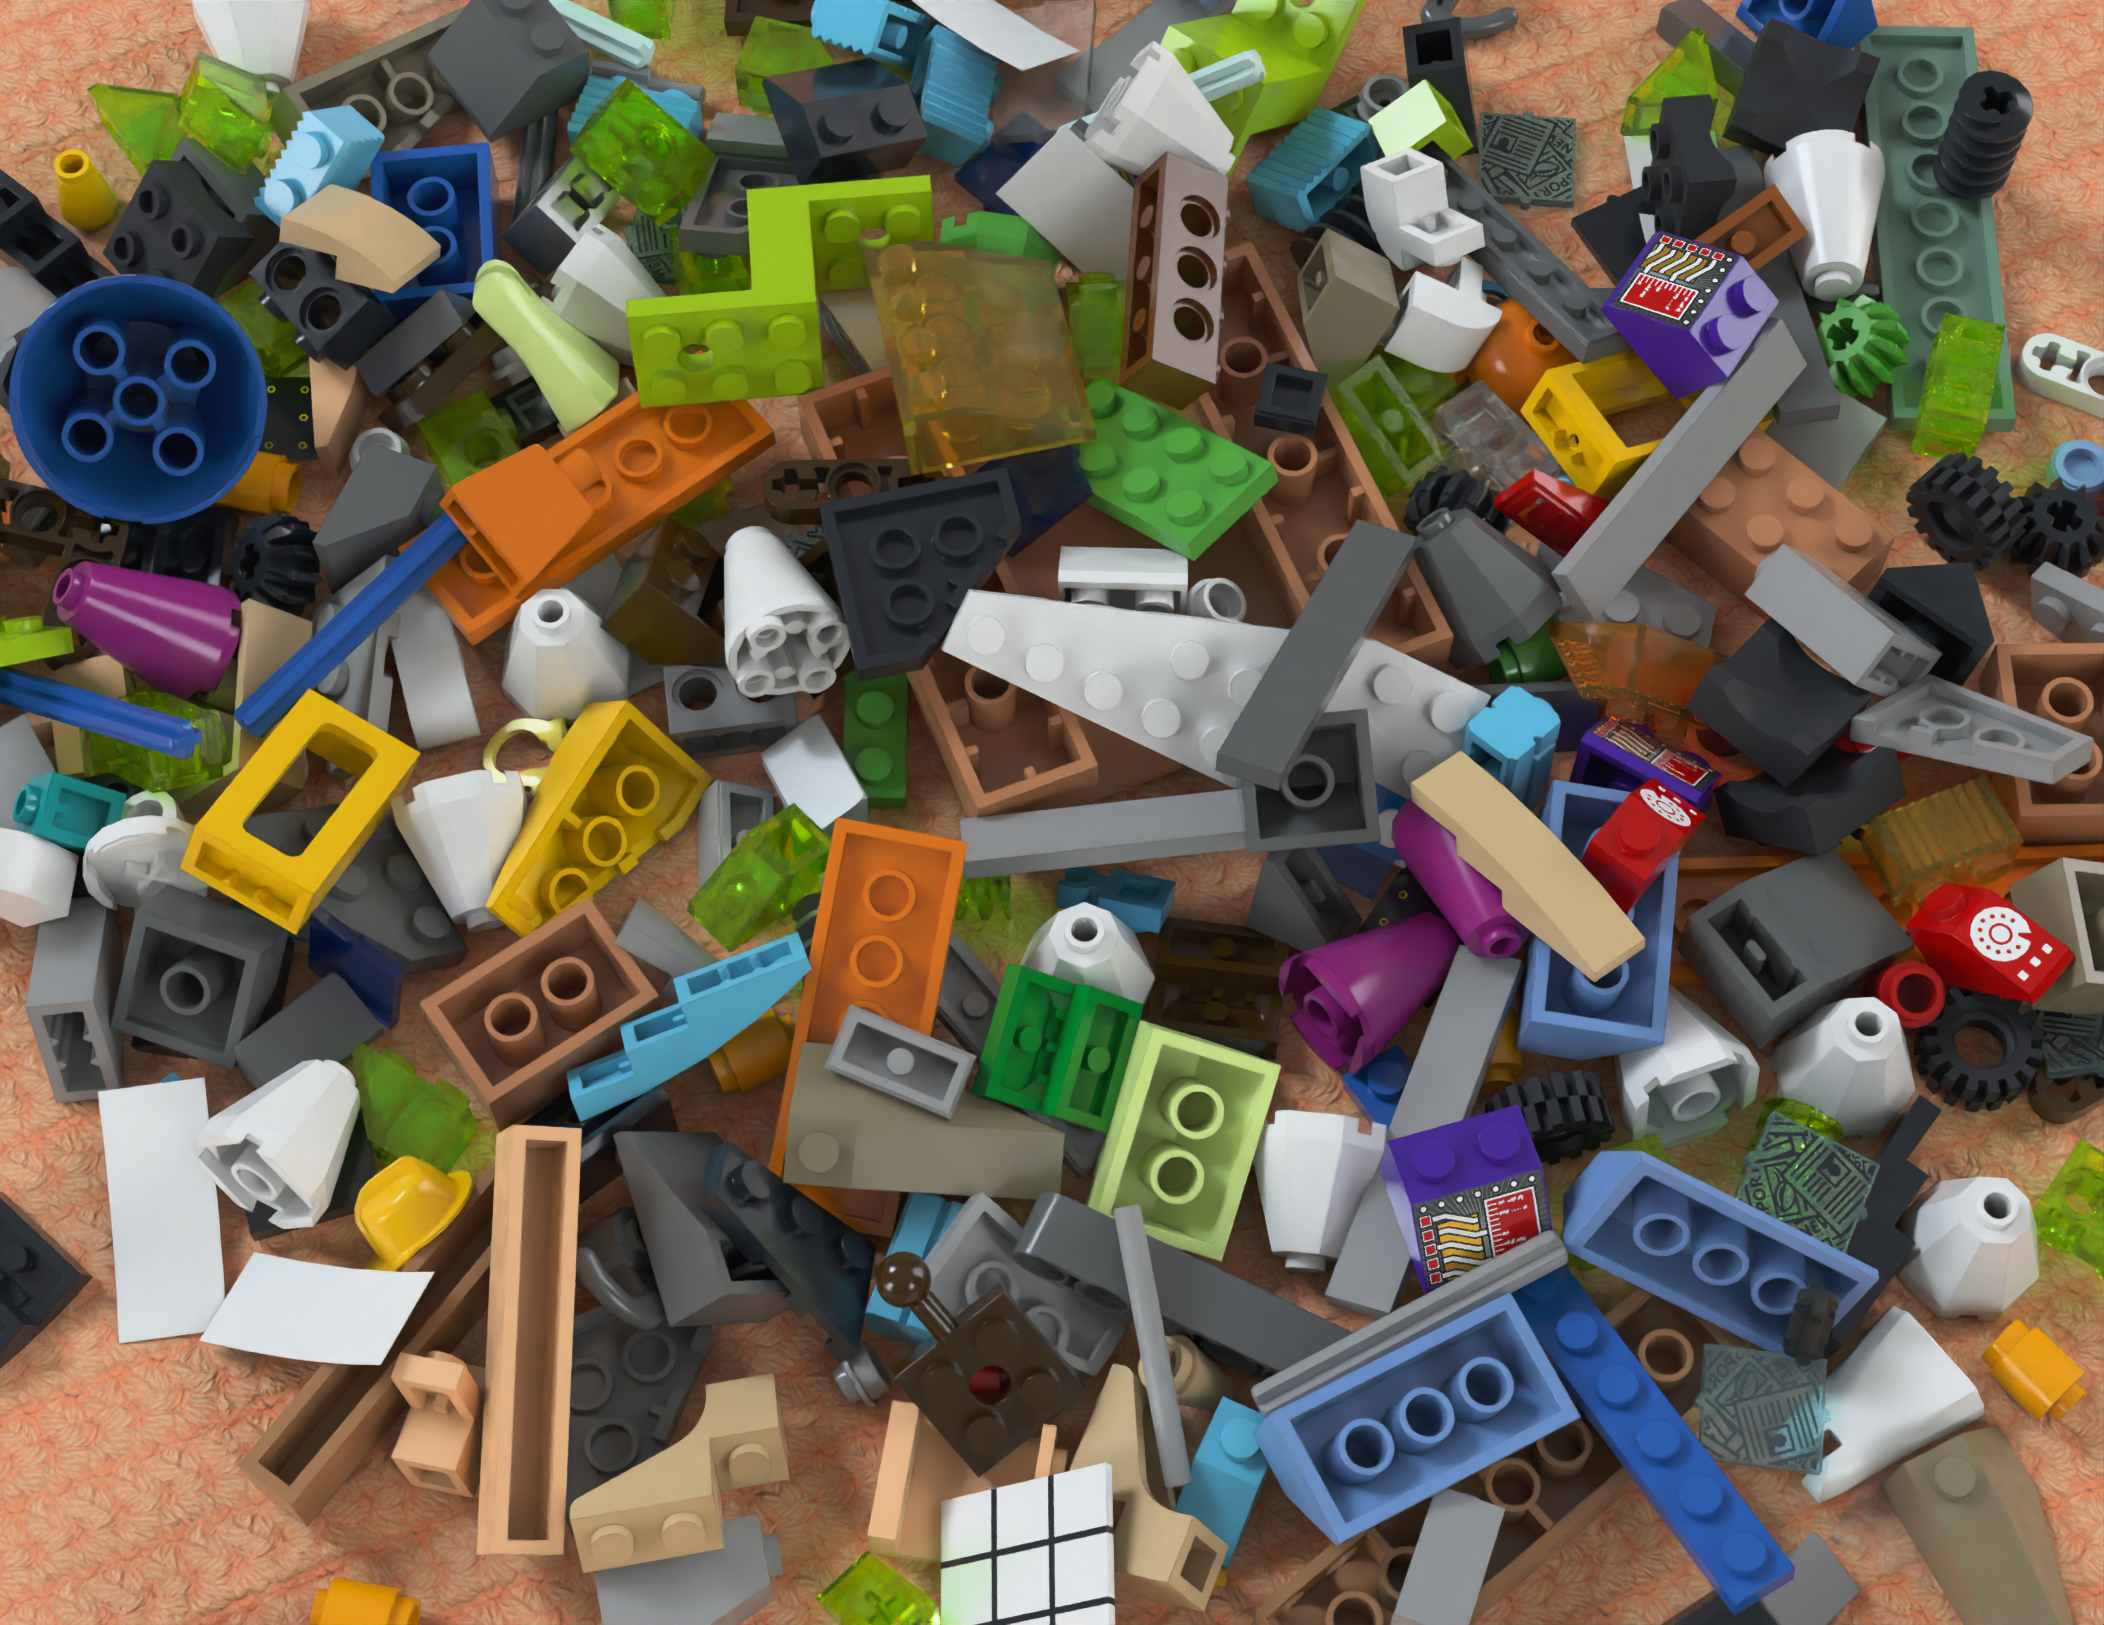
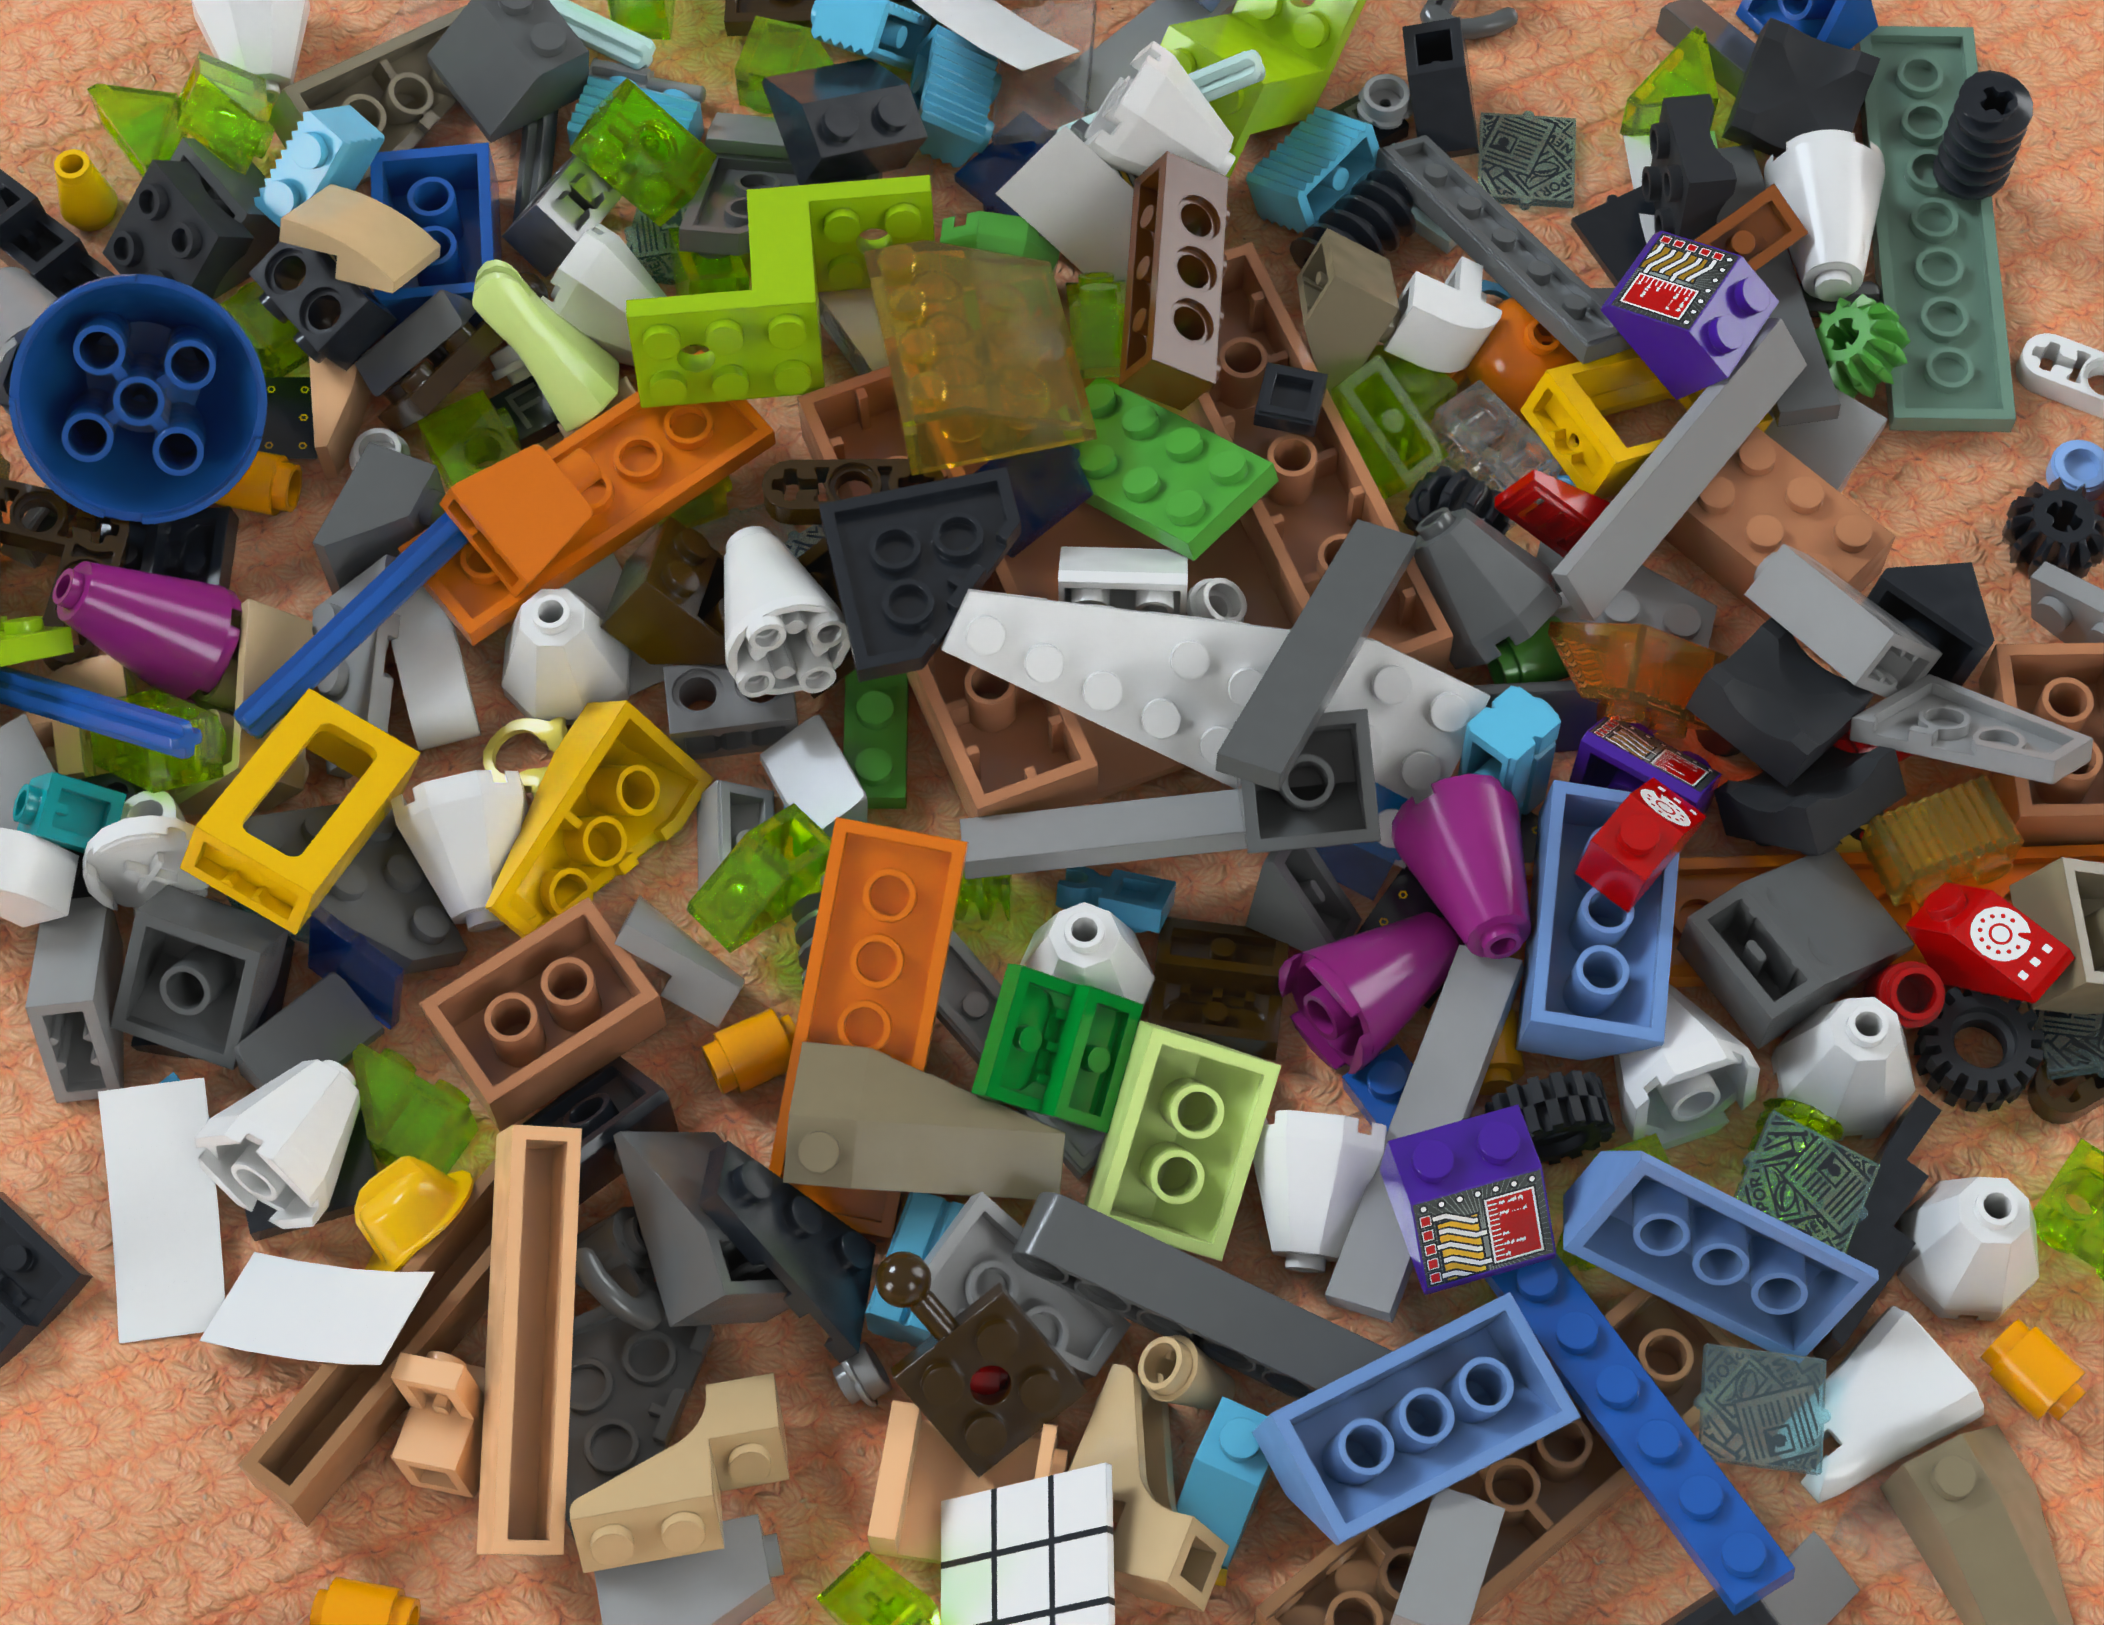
(276, 563): black gear -> none
(710, 1011): medium azure slope -> none
(900, 1061): light grey slope -> none
(1152, 1345): light grey bar -> none
(1411, 212): white brick -> none
(1417, 120): panel -> none
(1435, 1309): light grey axle -> none
(1532, 867): tan slope -> none
(1810, 1324): pearl dark grey piece -> none
(1957, 387): clear neon green brick -> none
(1966, 511): black tyre -> none

